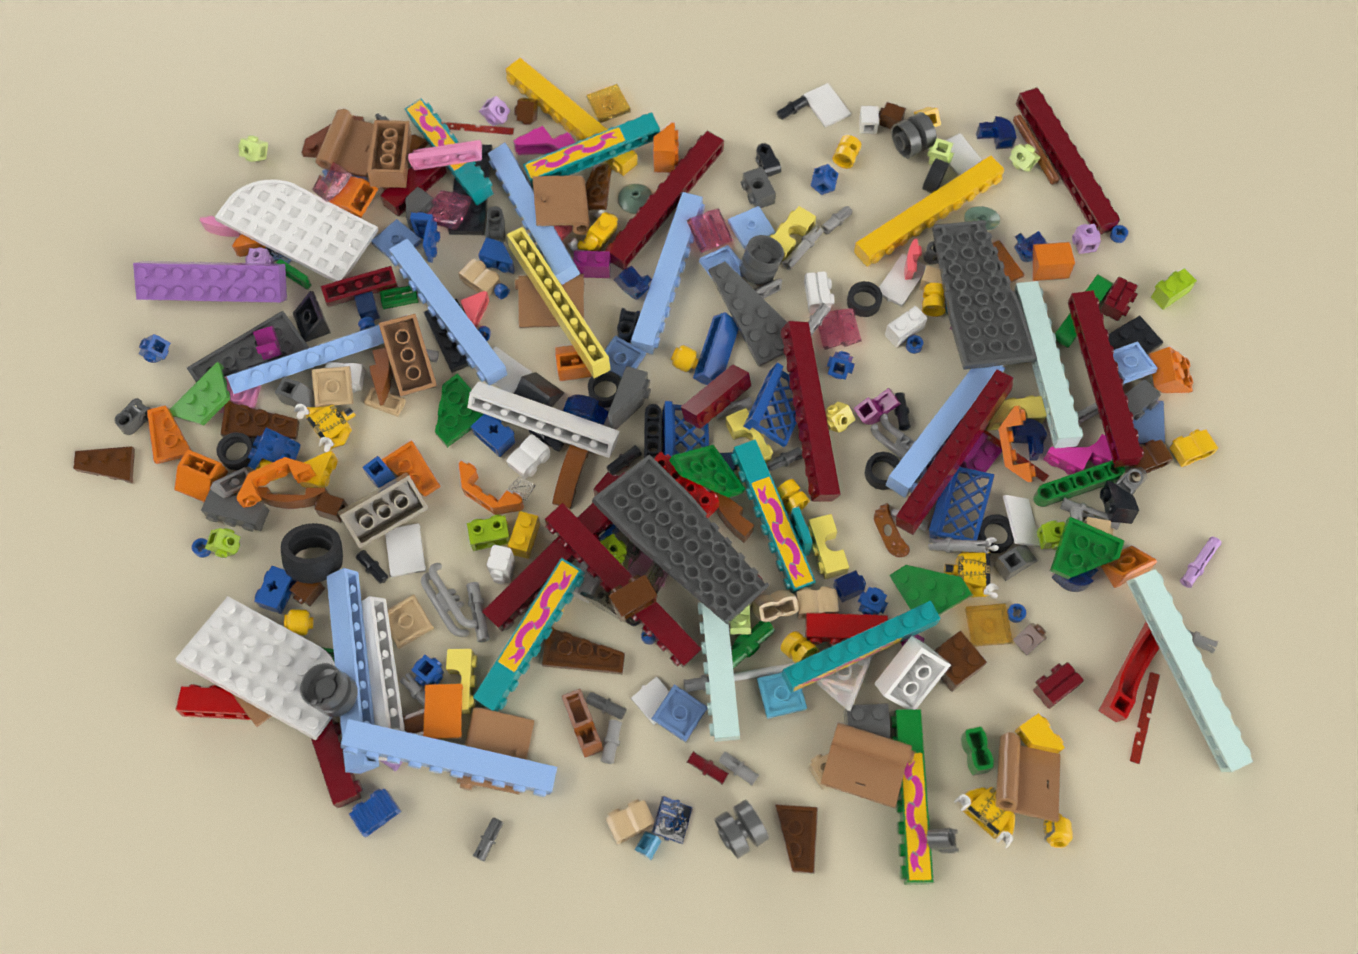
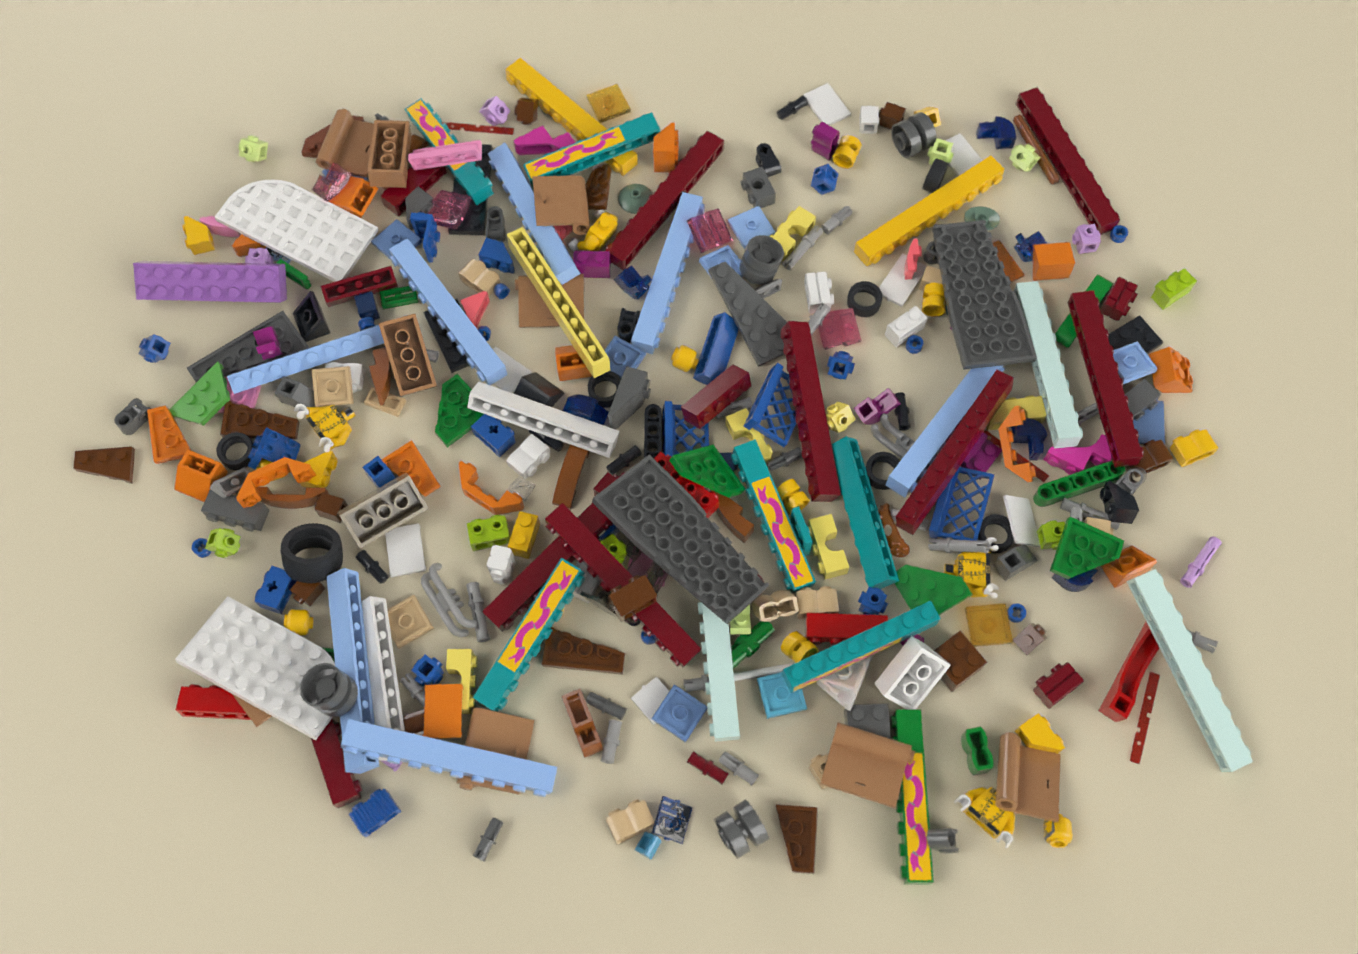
(198, 236): none -> yellow slope
(824, 140): none -> magenta brick
(849, 586): clear blue brick -> none
(863, 514): none -> teal brick

